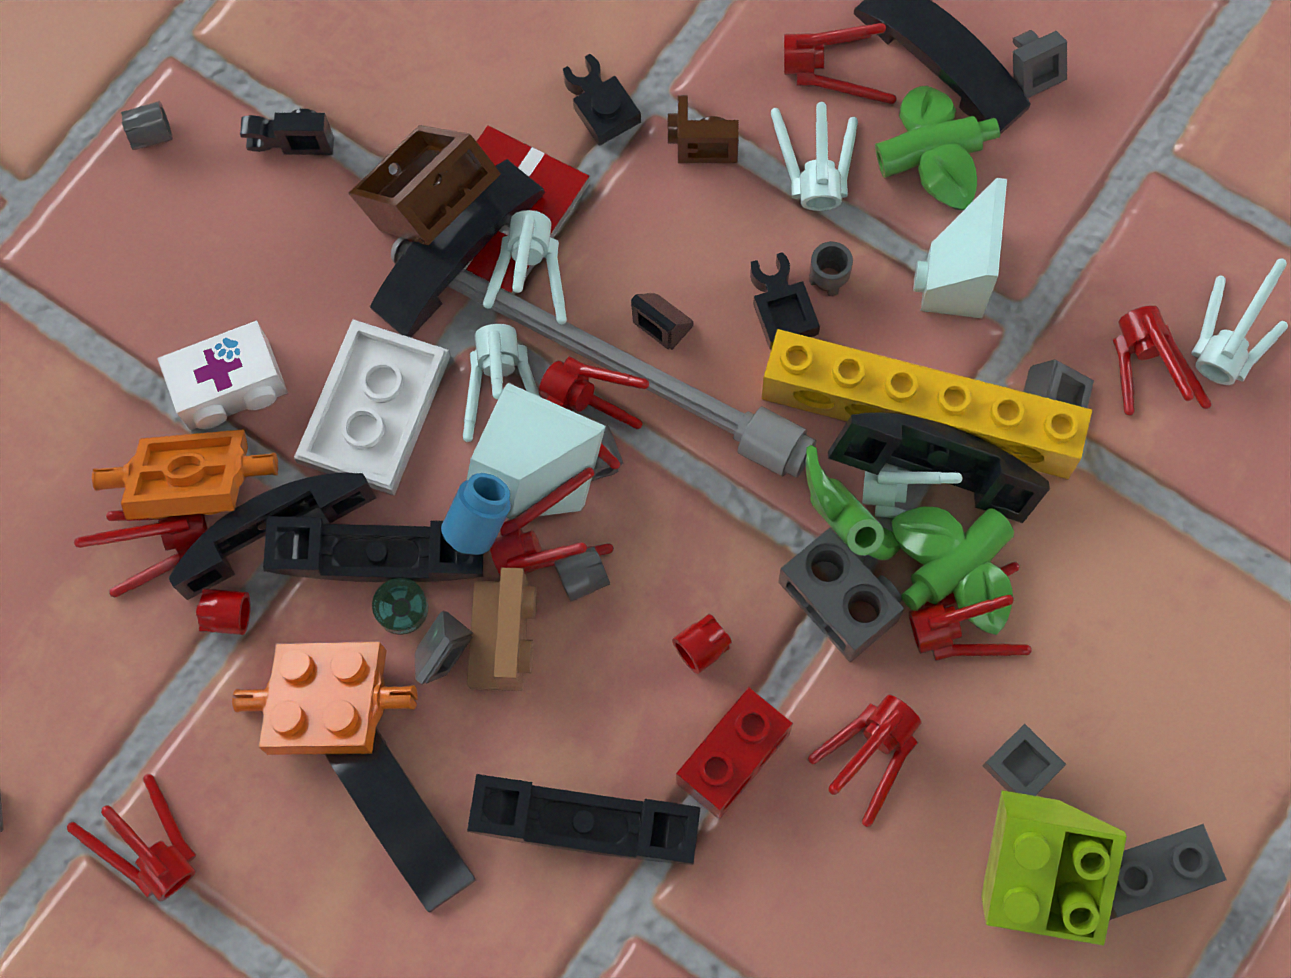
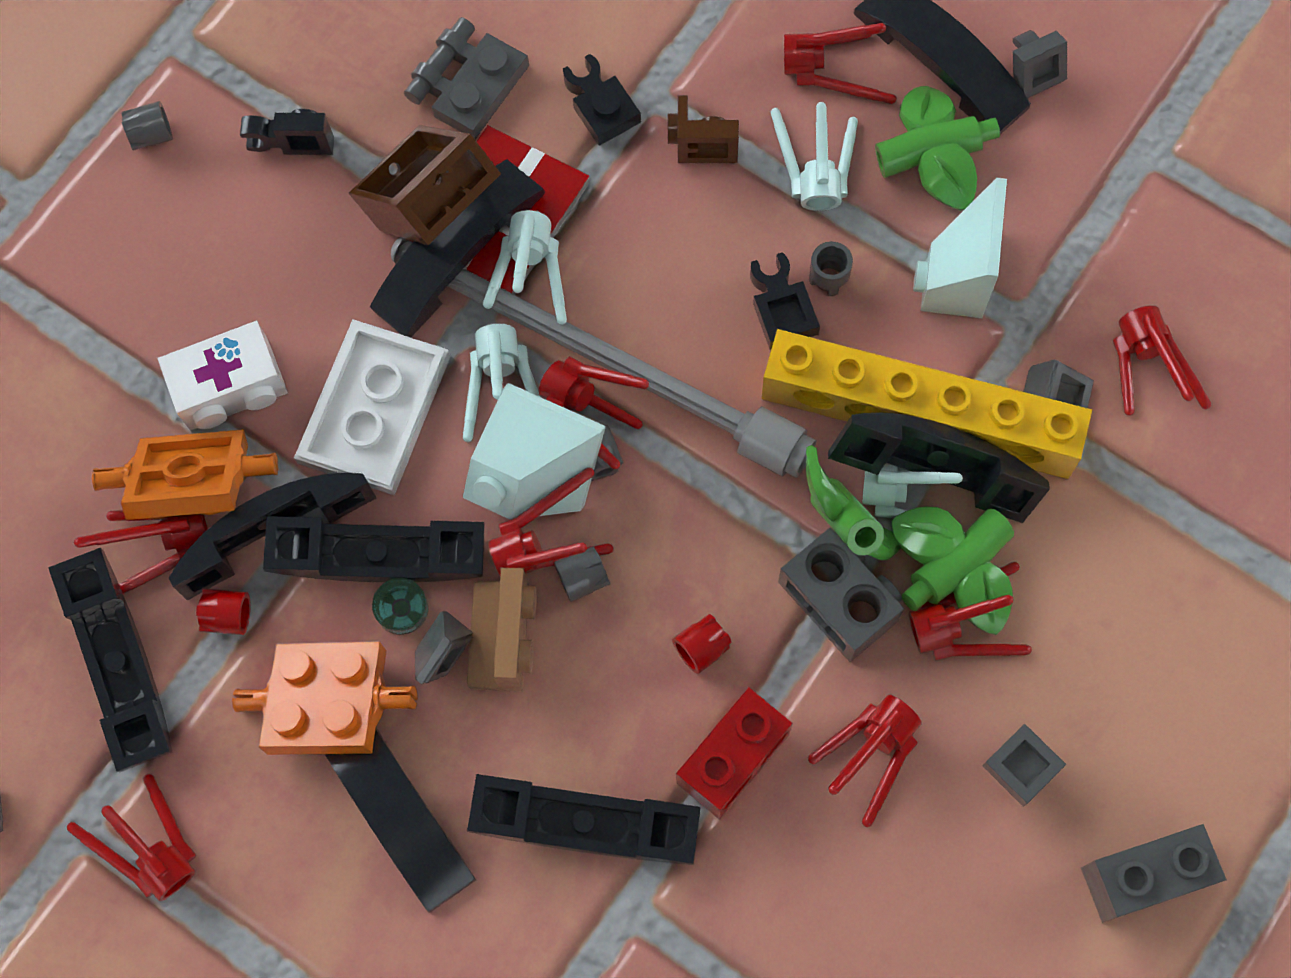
(114, 658): none -> black slope
(476, 514): dark azure brick -> none
(478, 86): none -> dark grey plate
(660, 319): black slope -> none
(1051, 869): lime slope -> none
(1225, 355): light aqua plant -> none

